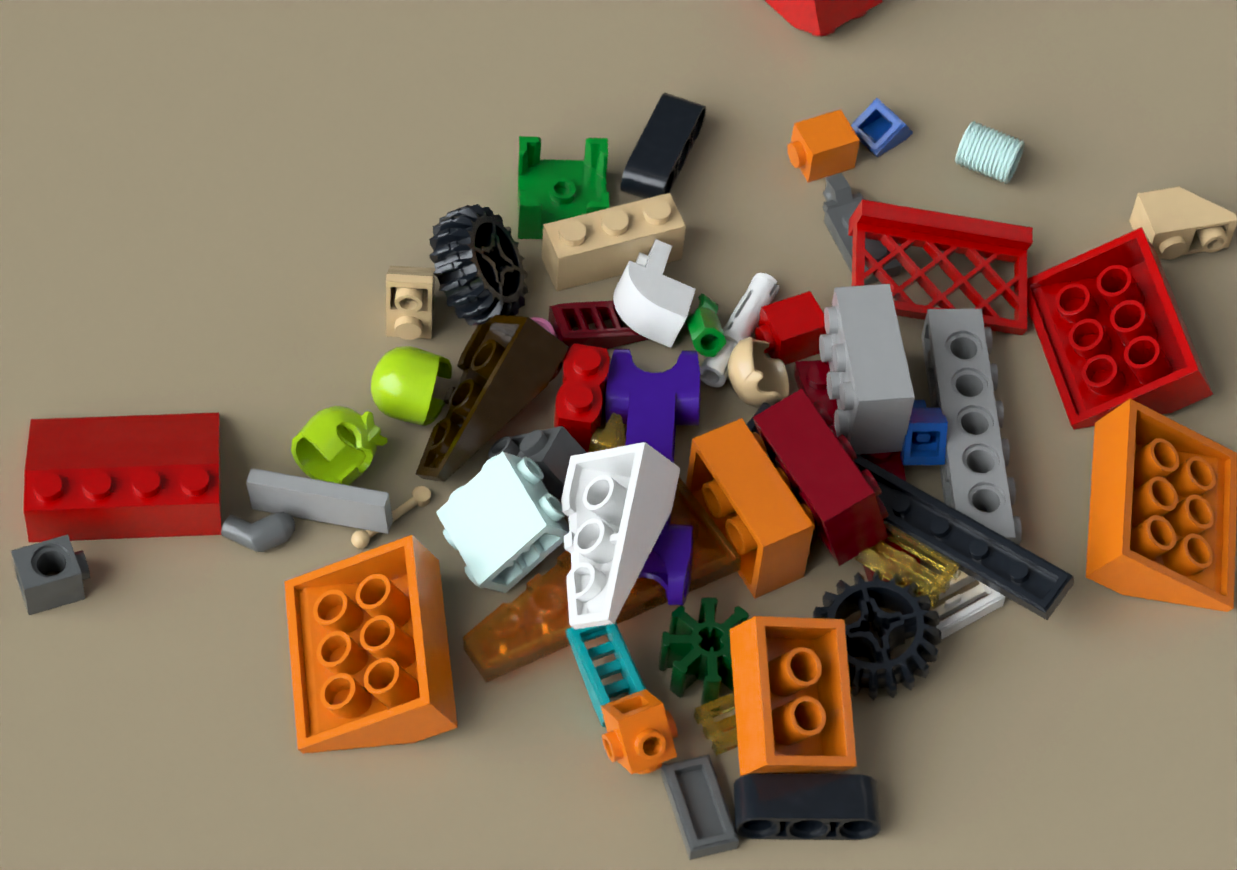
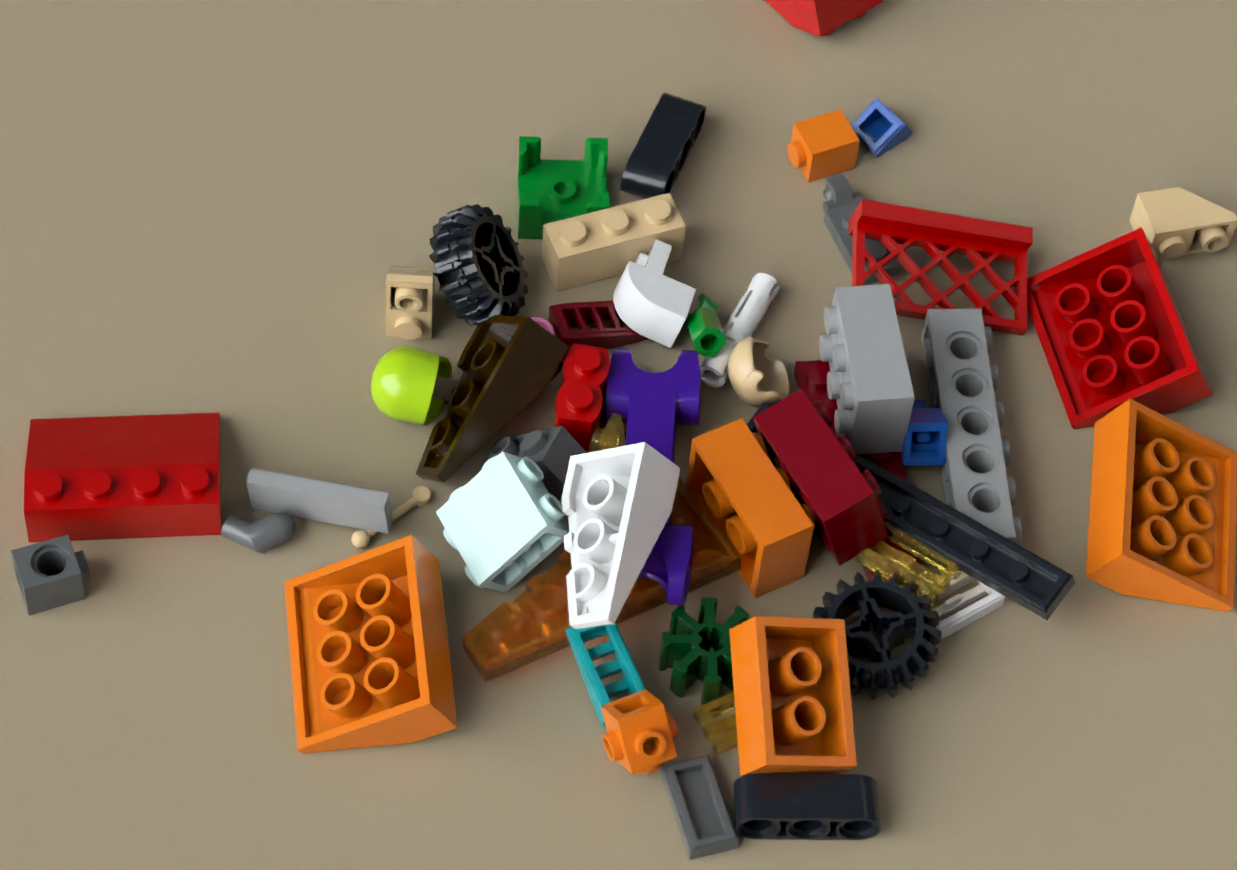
(337, 444): lime helmet -> none
(791, 327): red brick -> none
(989, 152): light aqua piece -> none

